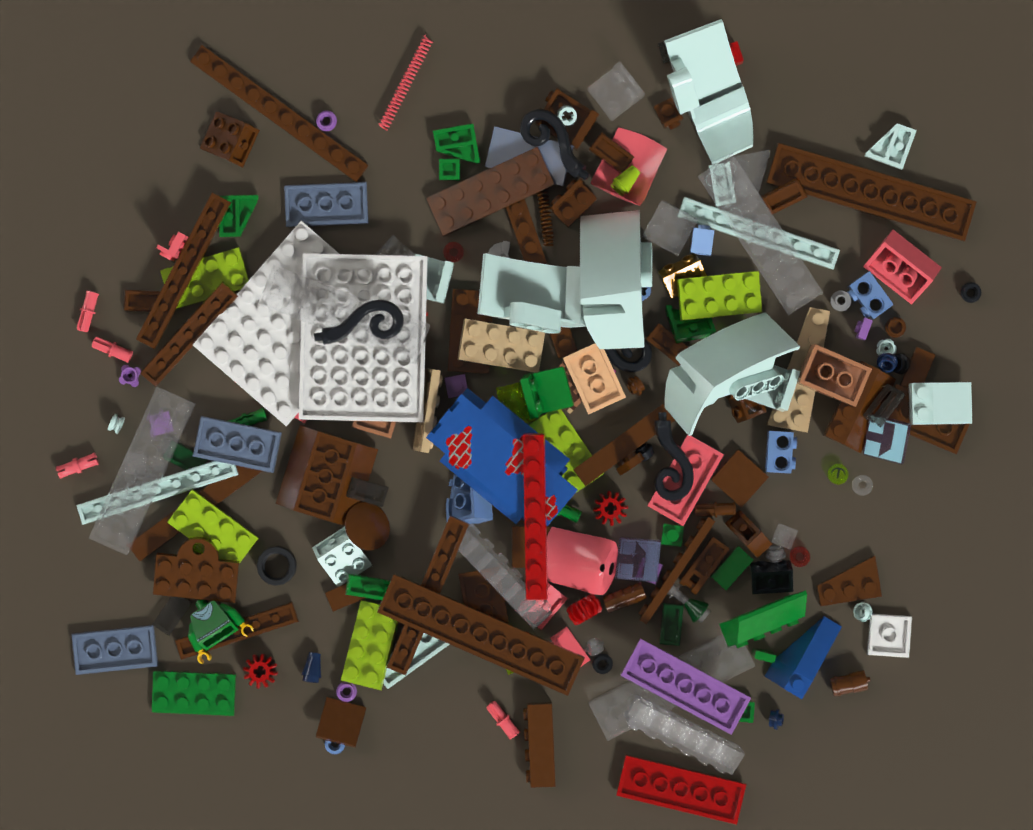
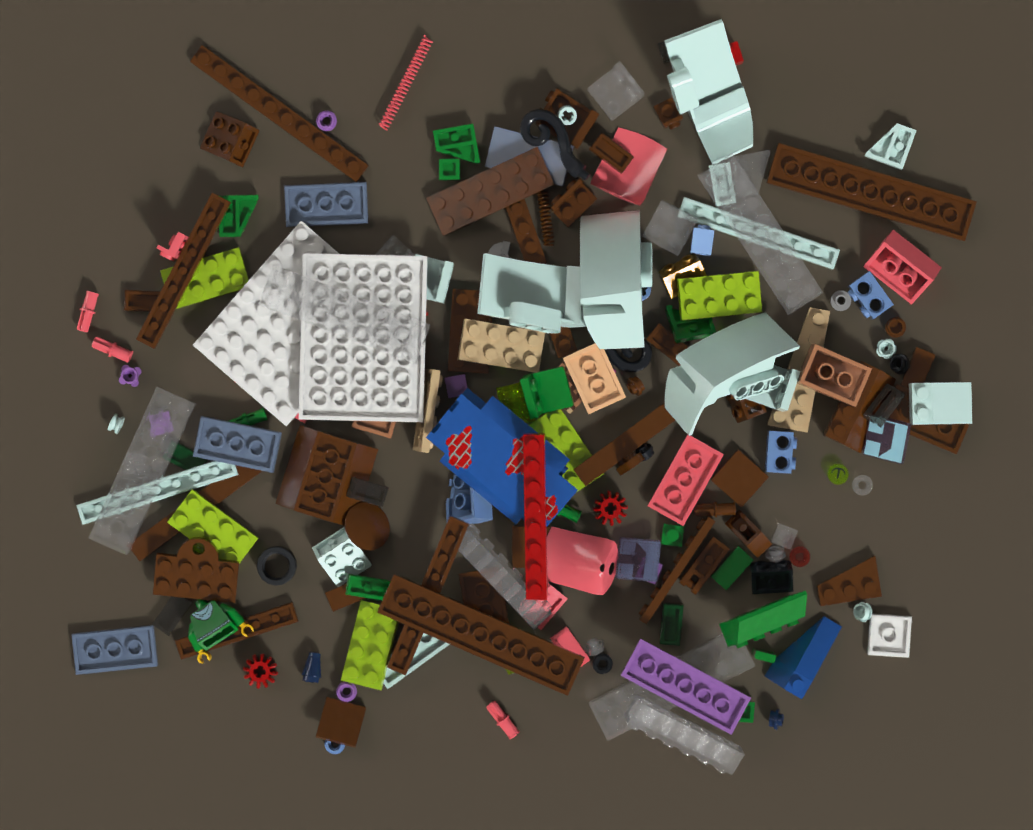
(77, 465): coral pin -> none
(188, 334): reddish brown plate -> none
(194, 693): green plate -> none
(336, 333): black plant -> none
(448, 247): clear red plate -> none
(540, 744): reddish brown brick -> none
(584, 609): red gear -> none
(624, 597): reddish brown axle -> none
(625, 181): lime cone -> none
(664, 435): black plant -> none
(681, 789): red plate -> none
(696, 609): piece -> none
(784, 196): reddish brown tile -> none
(849, 683): reddish brown piece -> none
(862, 328): medium lavender plate -> none
(887, 366): dark blue plate -> none
(977, 292): black plate -> none

